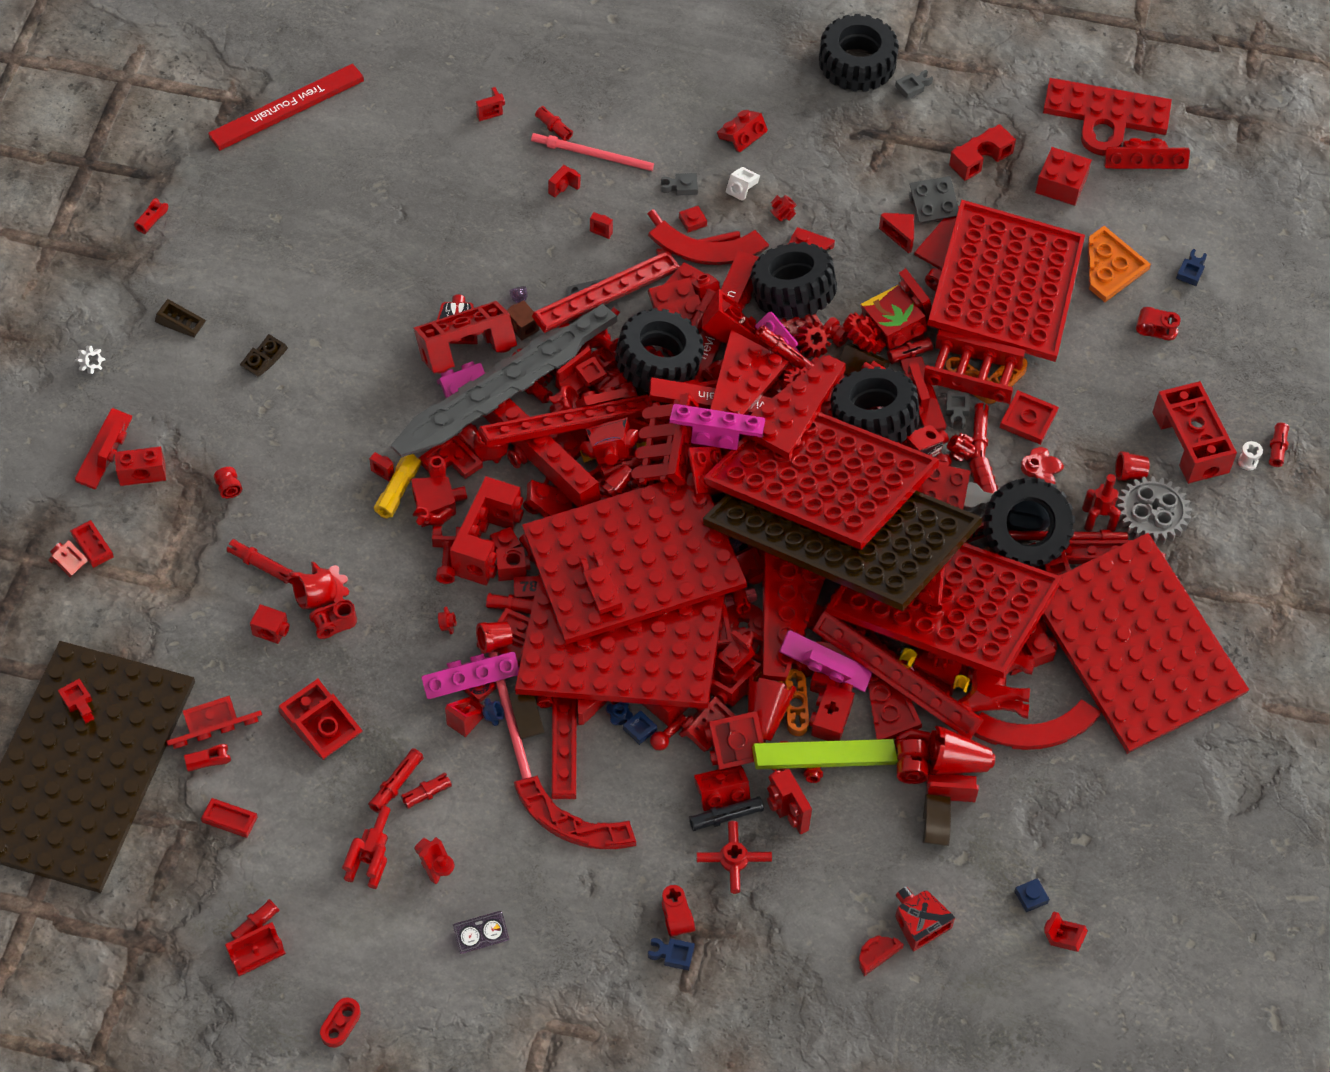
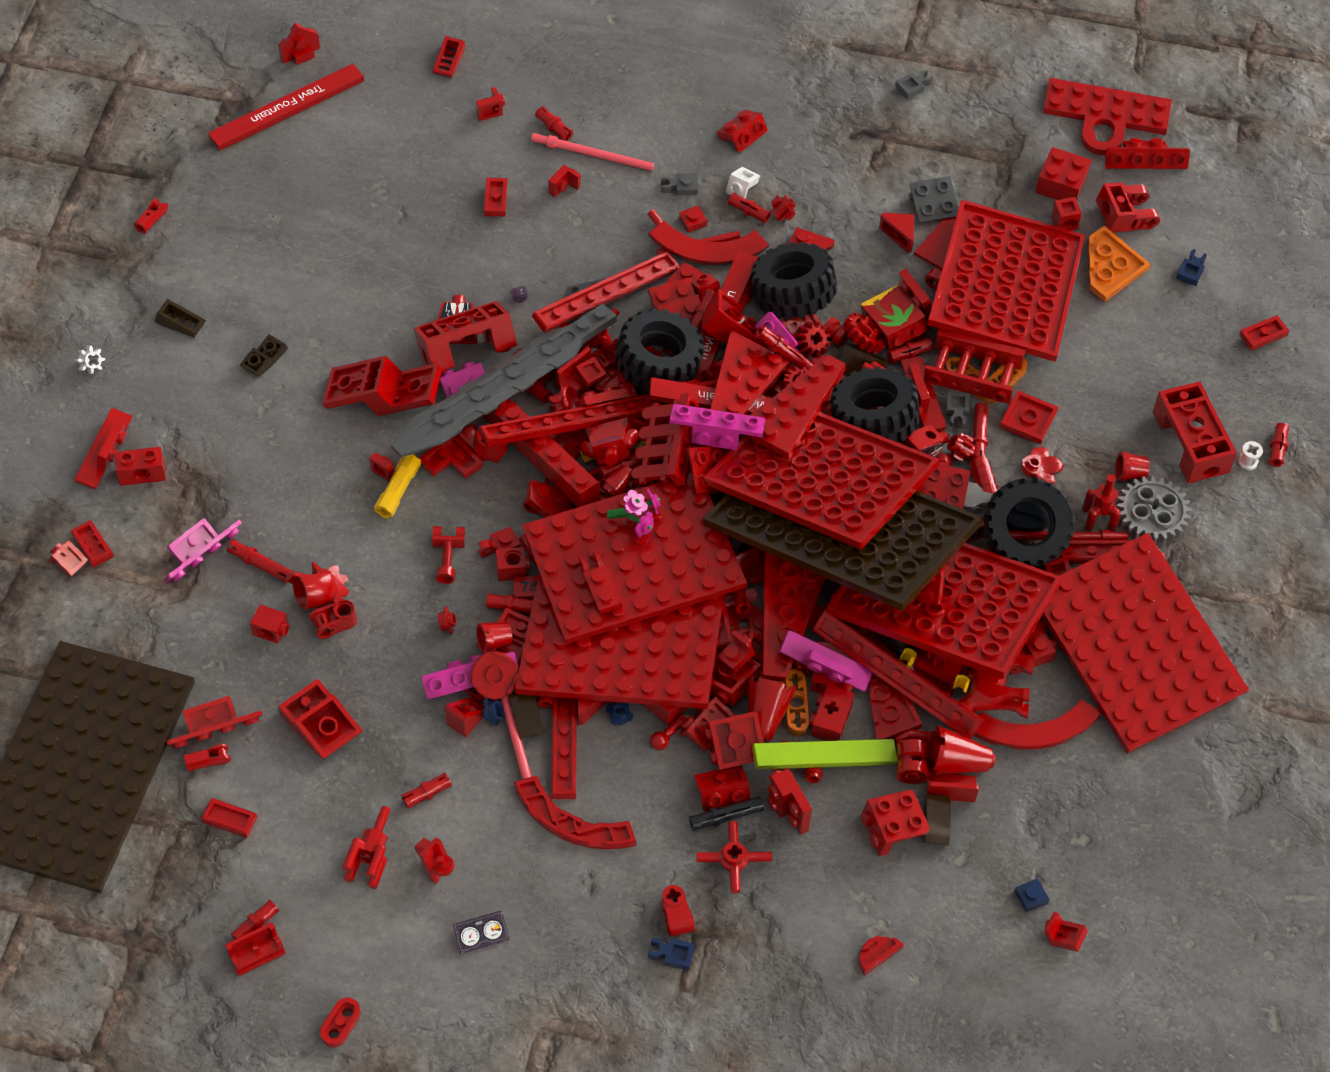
(76, 697): red plate -> none
(195, 543): none -> bracket
(227, 481): red wheel -> none
(299, 44): none -> red plate
(382, 386): none -> red bracket
(390, 788): red pin -> none
(434, 495): red torso -> none
(451, 43): none -> red slope
(494, 504): red plate -> none
(494, 674): none -> red tile
(496, 197): none -> red plate
(516, 457): red bush -> none
(522, 320): copper brick -> none
(601, 225): red plate -> none
(635, 504): none -> dark pink plant
(640, 727): dark blue plate -> none
(749, 208): none -> red pin
(854, 71): black tyre -> none
(893, 820): none -> red bracket
(922, 917): torso -> none
(994, 142): red arch -> none
(1066, 214): none -> red brick
(1117, 207): none -> red brick
(1156, 322): red piece -> none
(1264, 332): none -> red plate

